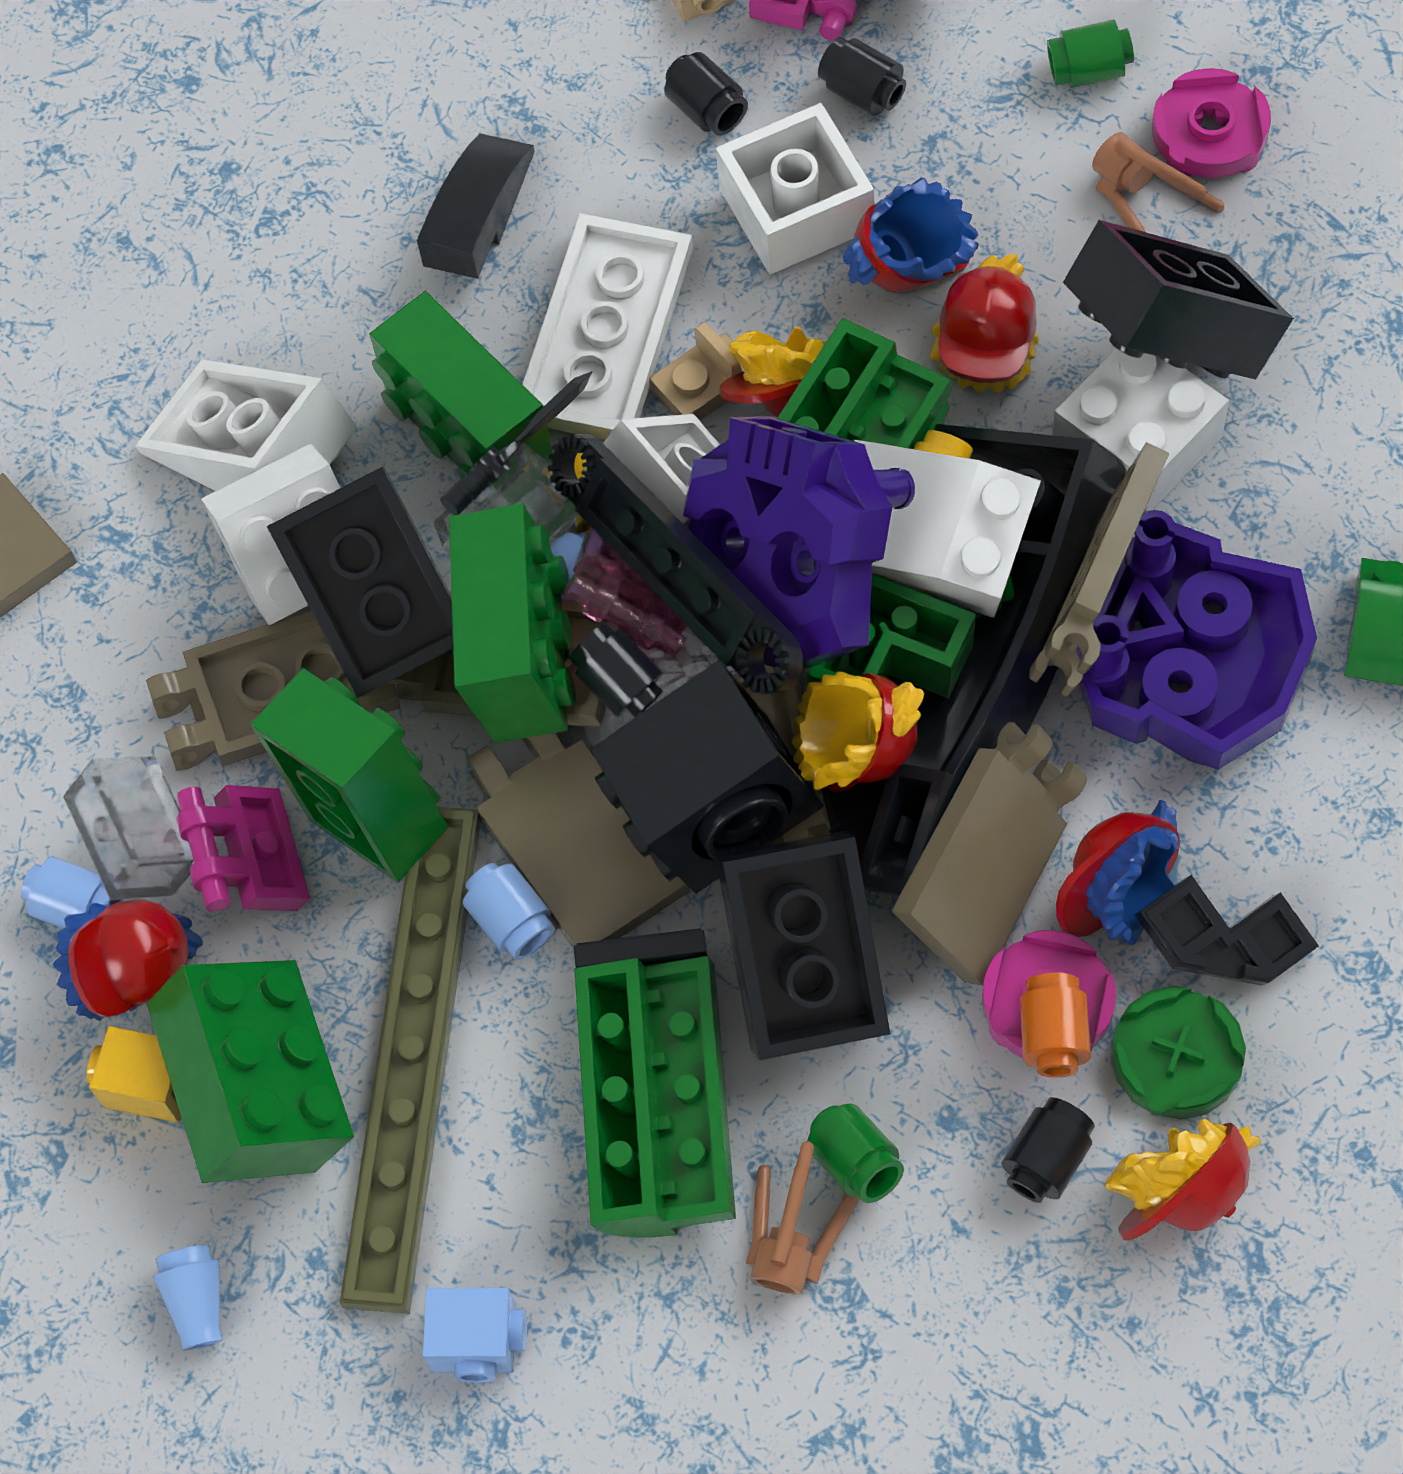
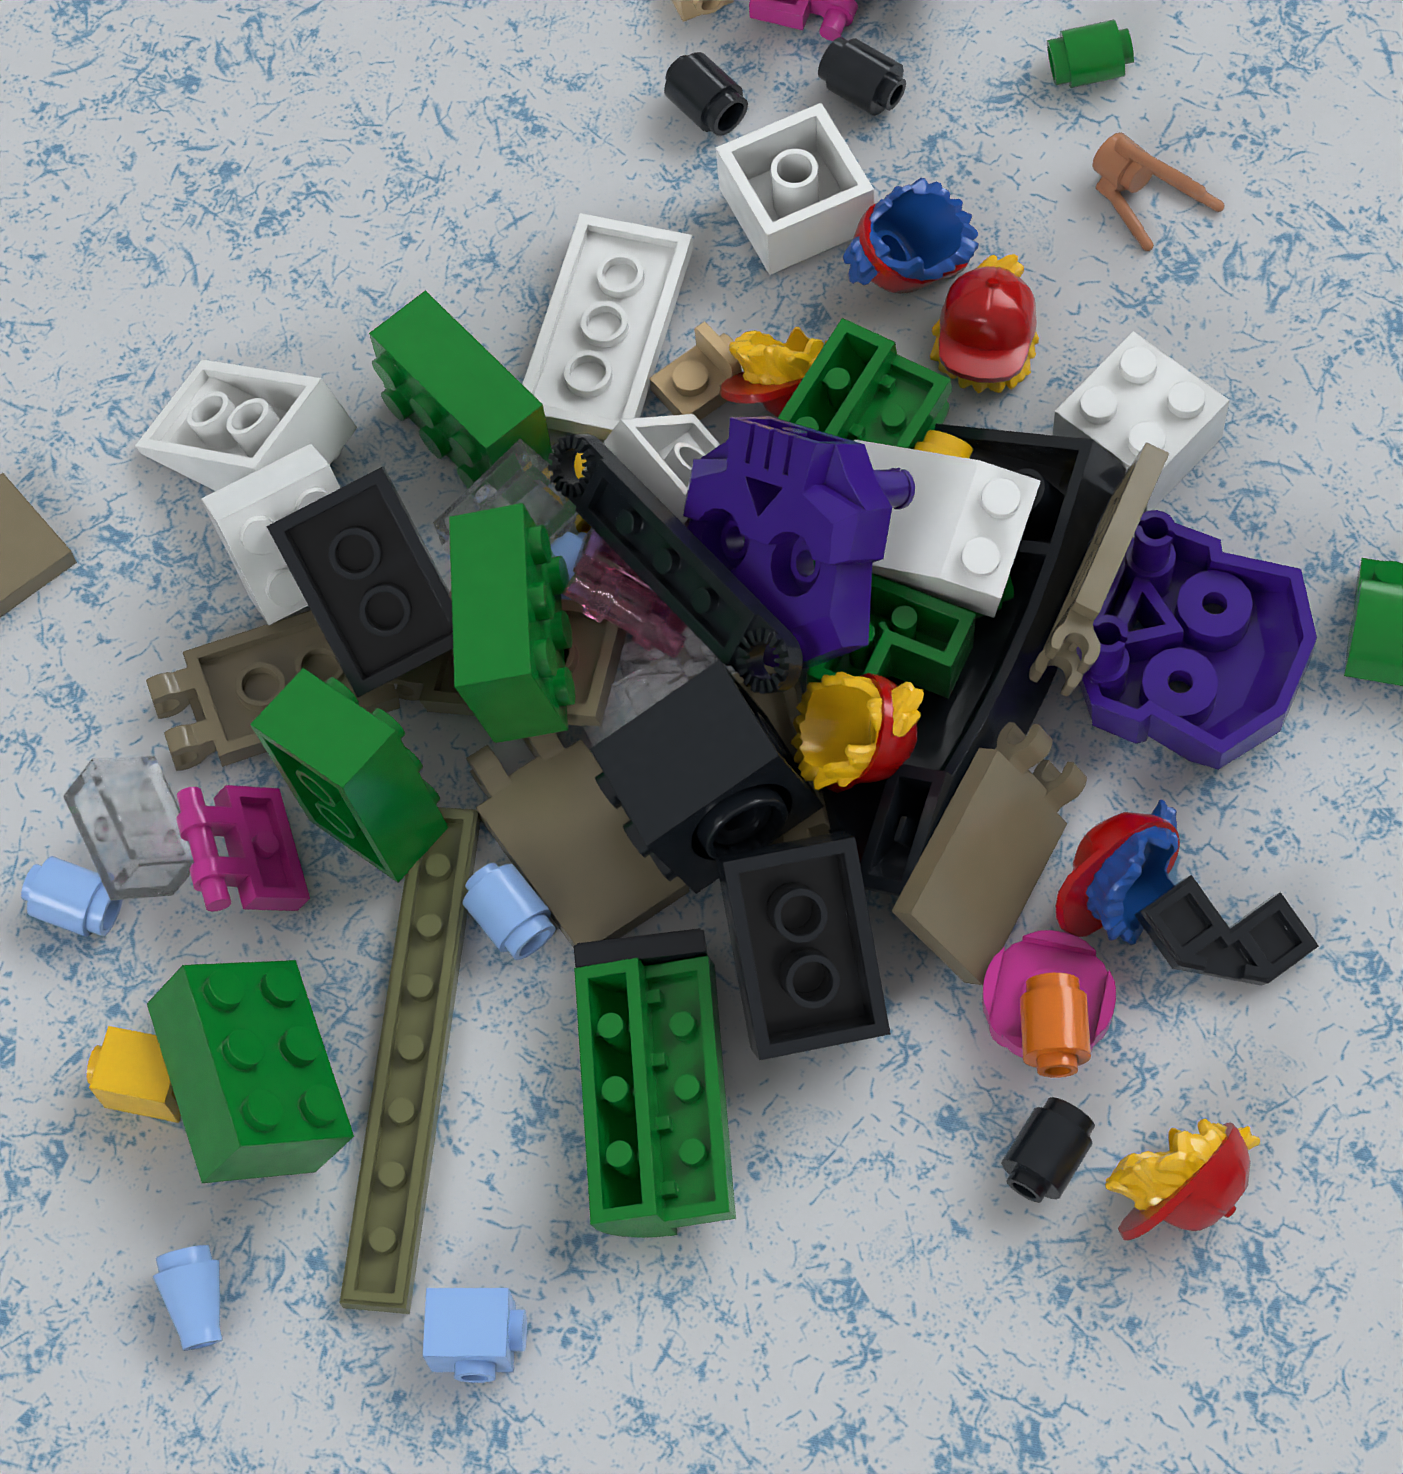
(121, 955): red hair -> none
(474, 205): black slope -> none
(496, 462): black sword -> none
(616, 671): black brick -> none
(783, 1257): nougat plant -> none
(855, 1152): green brick -> none
(1176, 302): black brick -> none
(1178, 1052): green tile -> none
(1206, 151): dark pink plate -> none

